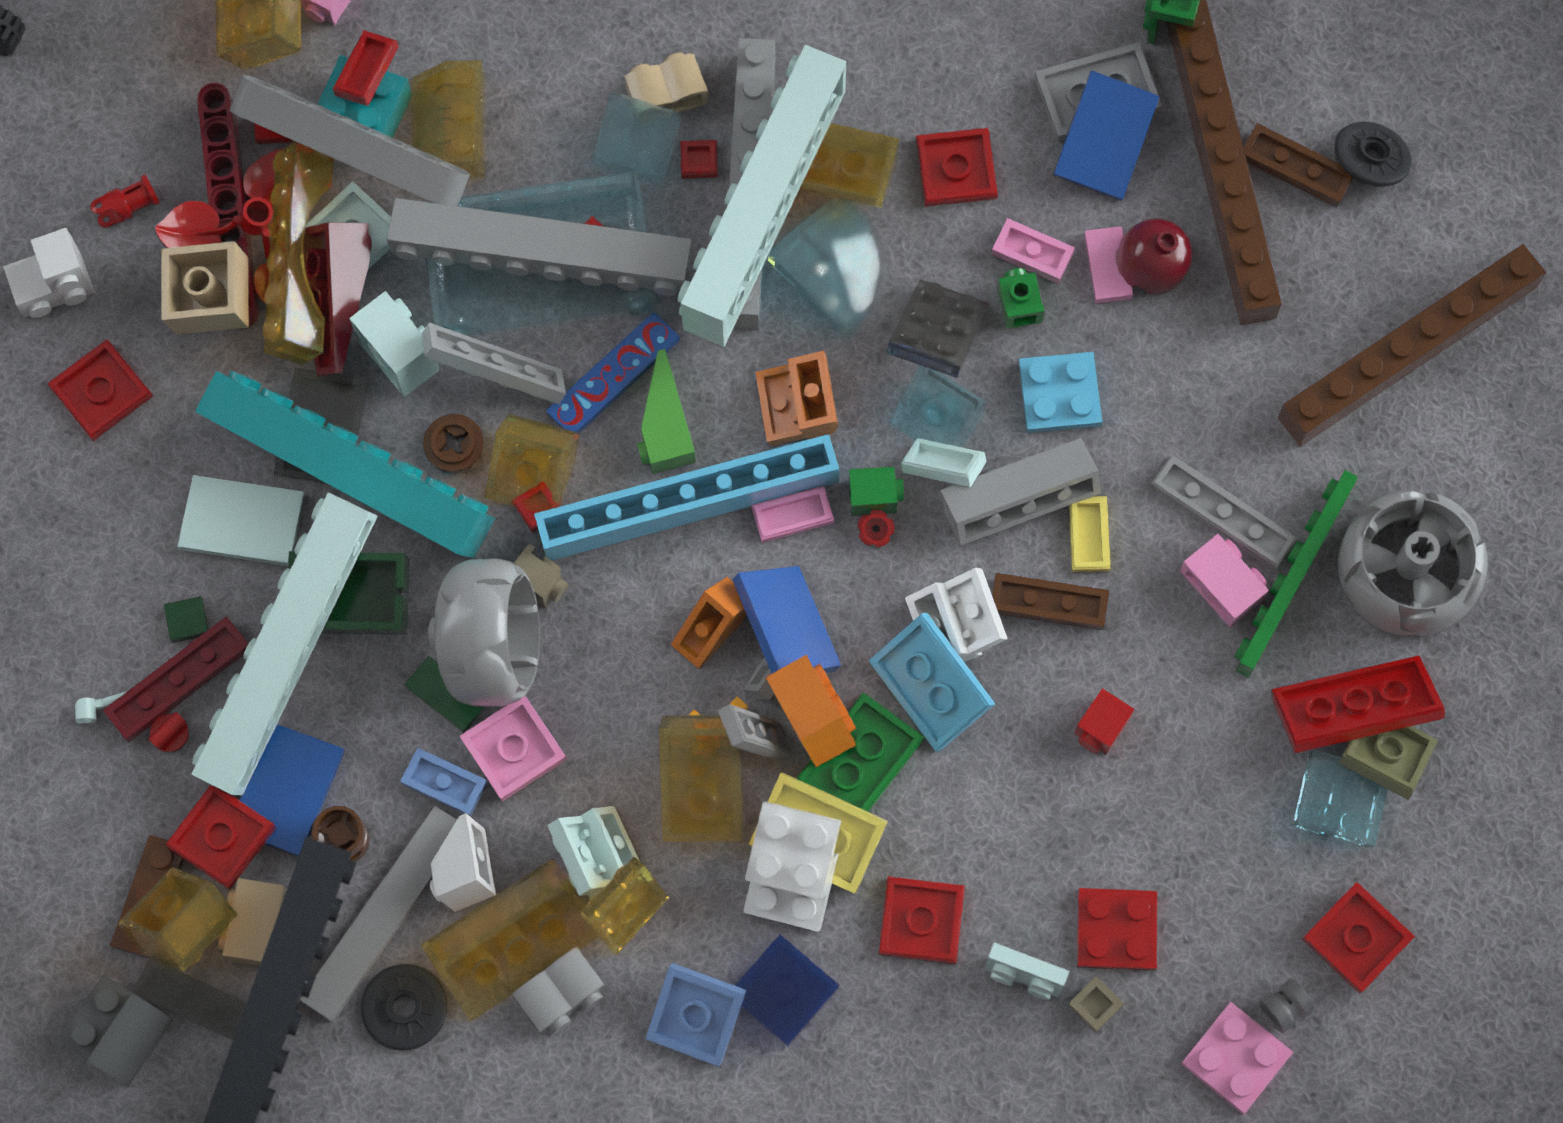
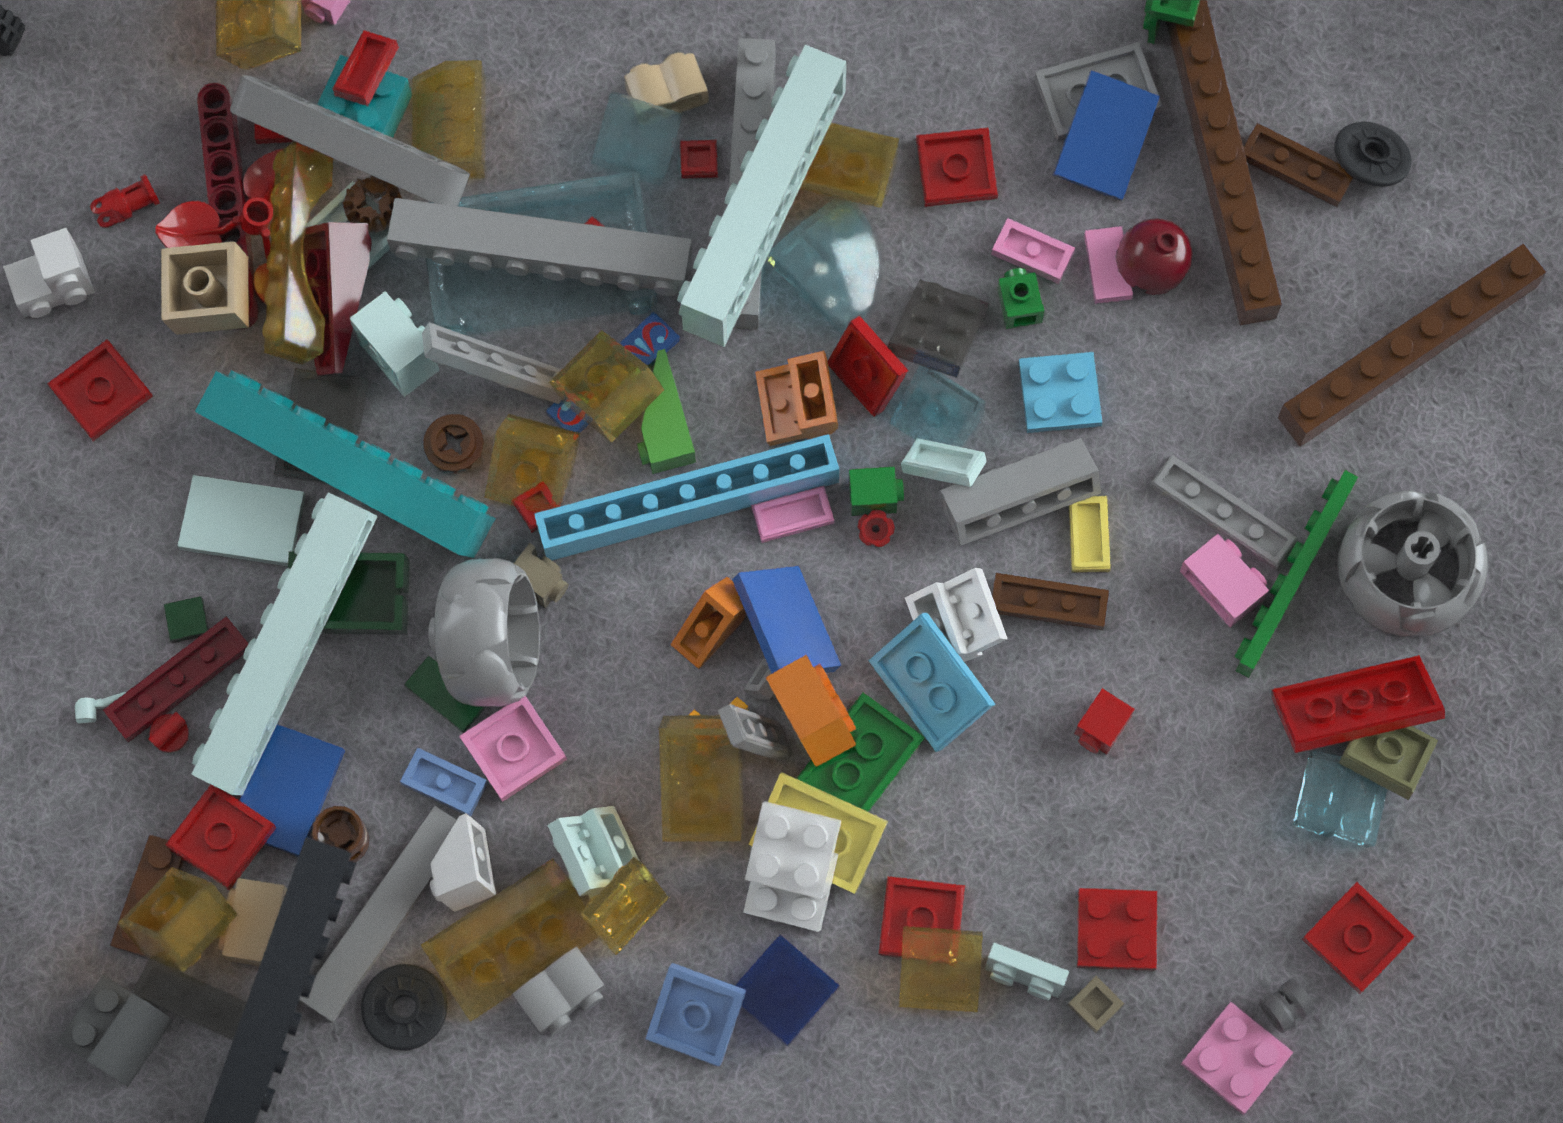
(356, 200): none -> reddish brown gear
(606, 386): none -> clear yellow brick
(867, 366): none -> red tile
(940, 969): none -> clear yellow plate

